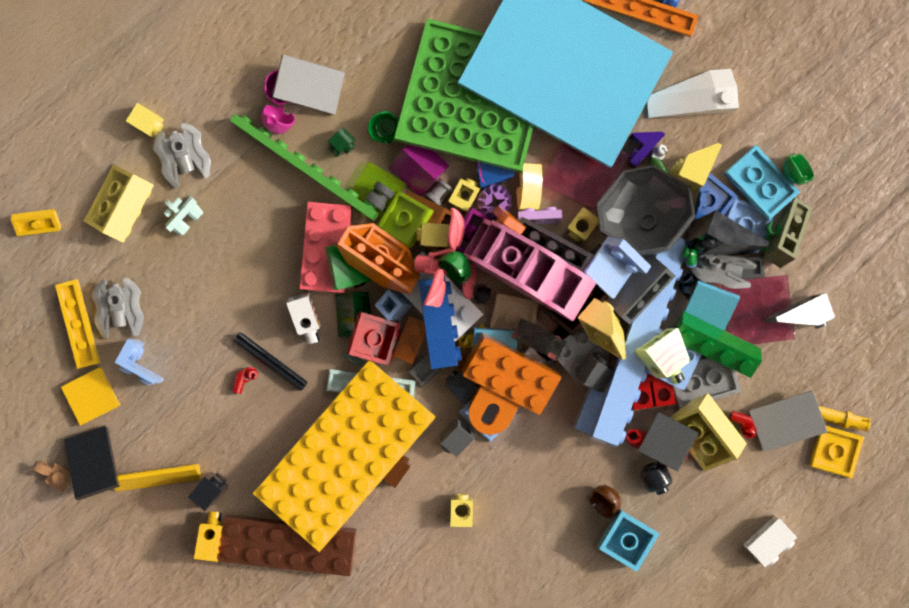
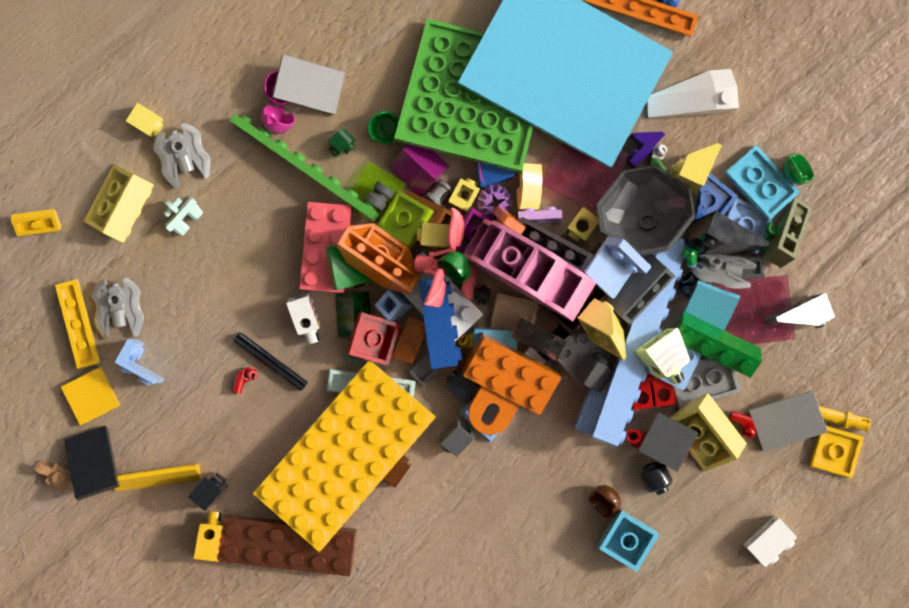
(461, 520): light yellow brick -> none

